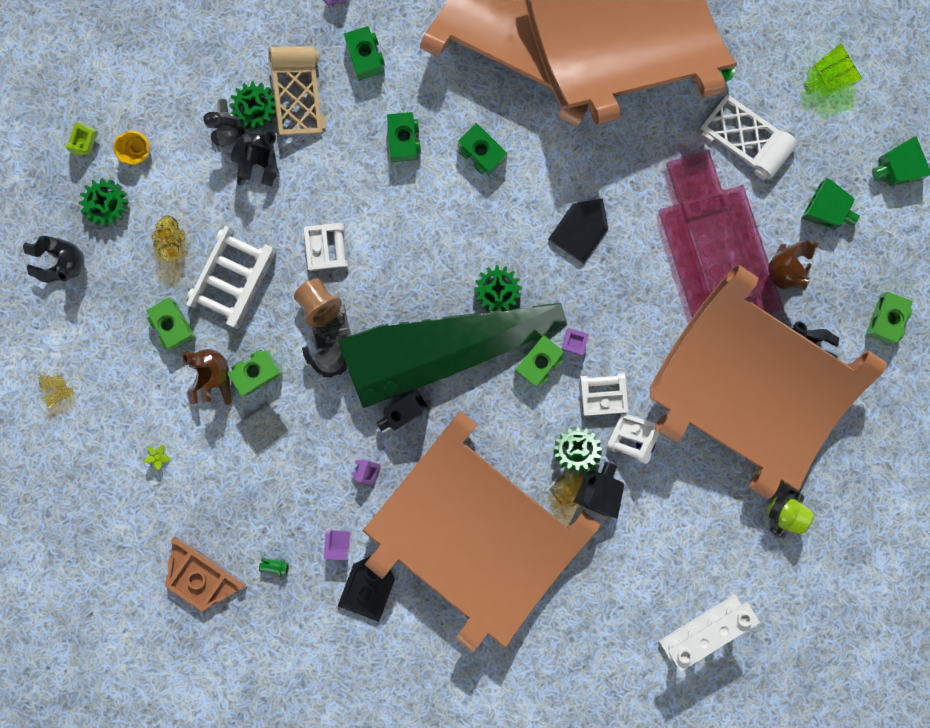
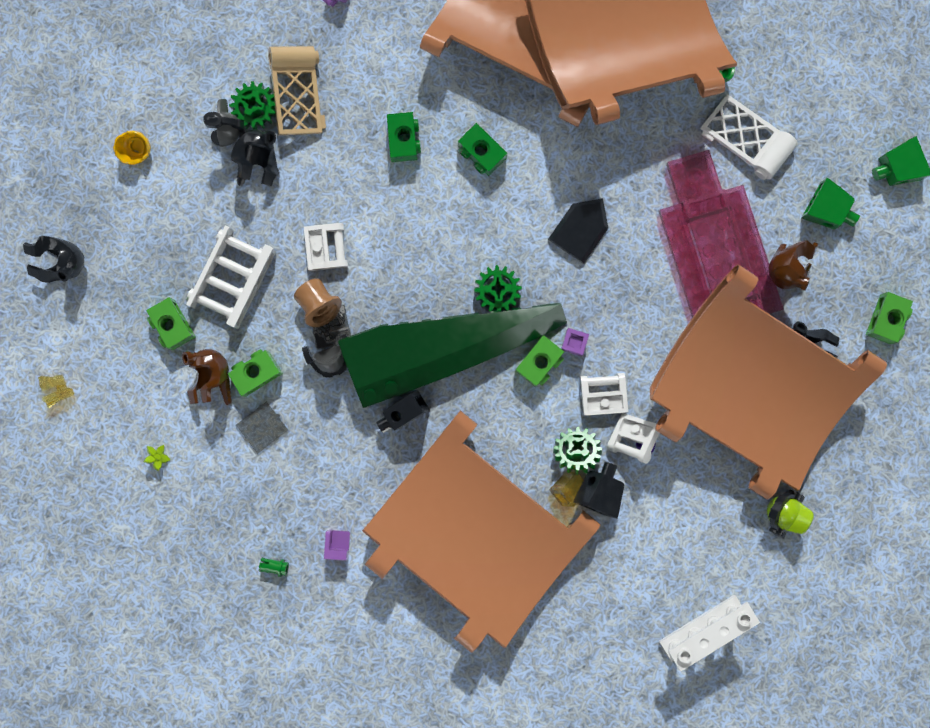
(81, 139): lime plate -> none
(94, 199): green gear -> none
(168, 239): clear yellow head -> none
(197, 577): nougat wing -> none
(361, 40): green brick -> none
(366, 472): medium lavender tile -> none
(366, 592): black tile -> none
(833, 73): clear neon green torso -> none

